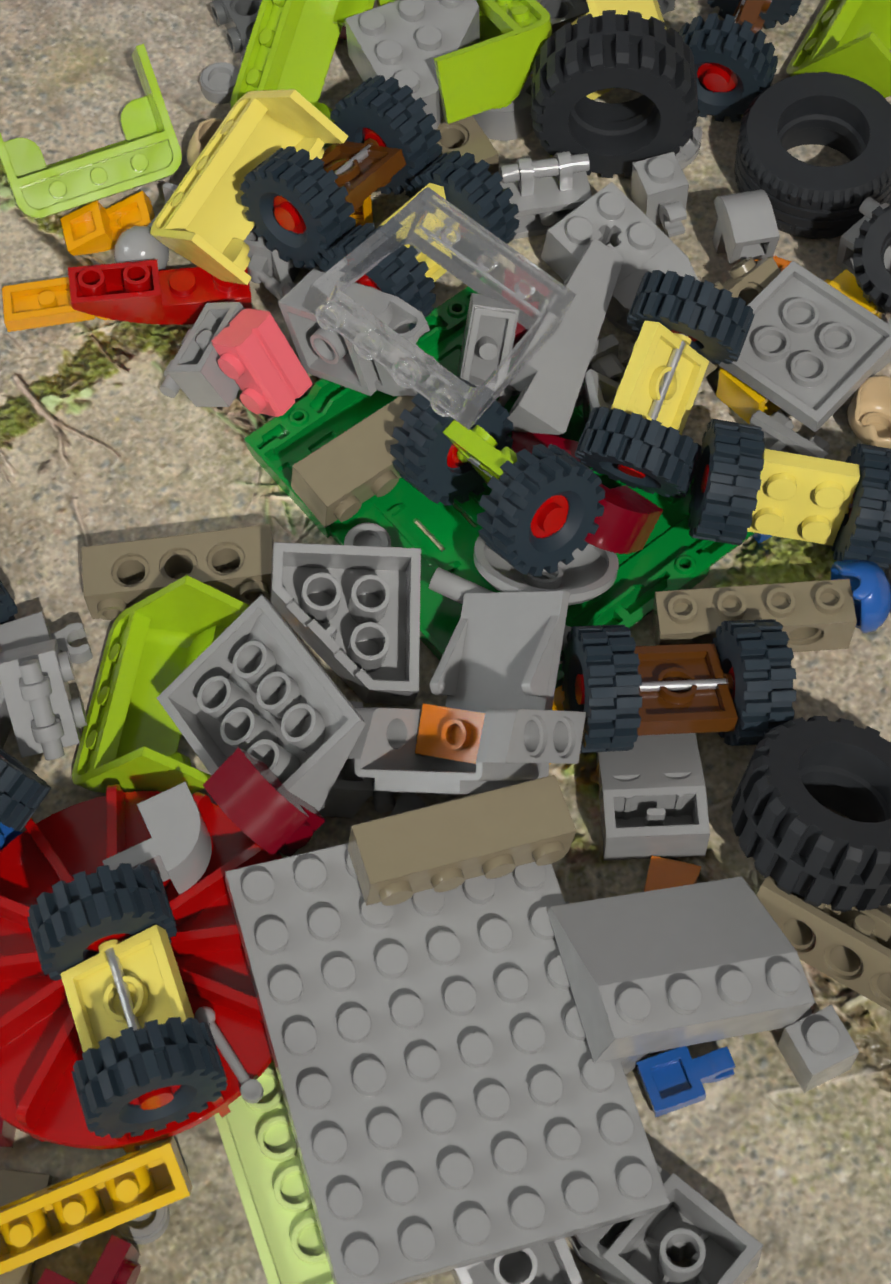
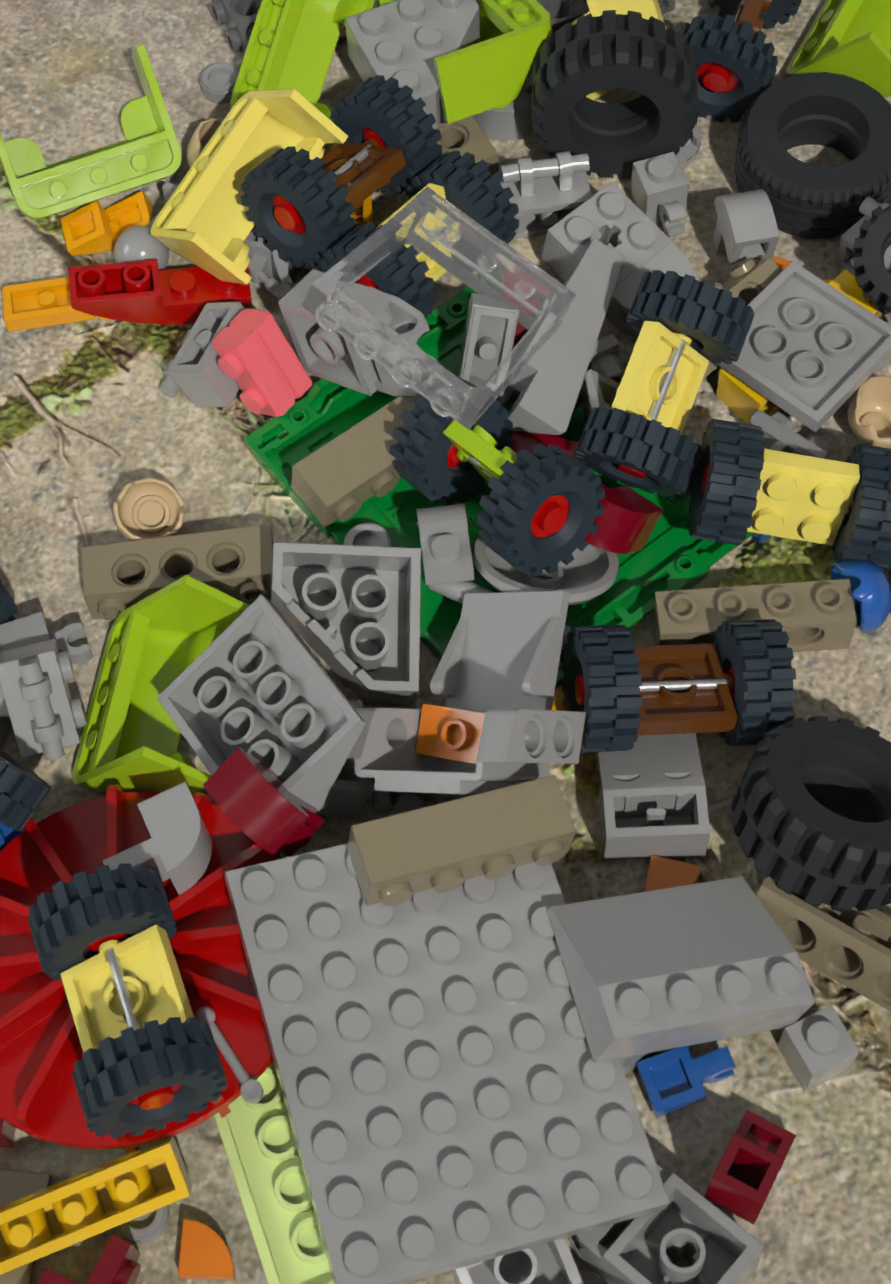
(148, 510): none -> tan hair
(204, 1254): none -> orange tile
(445, 544): none -> light grey brick
(749, 1167): none -> dark red brick

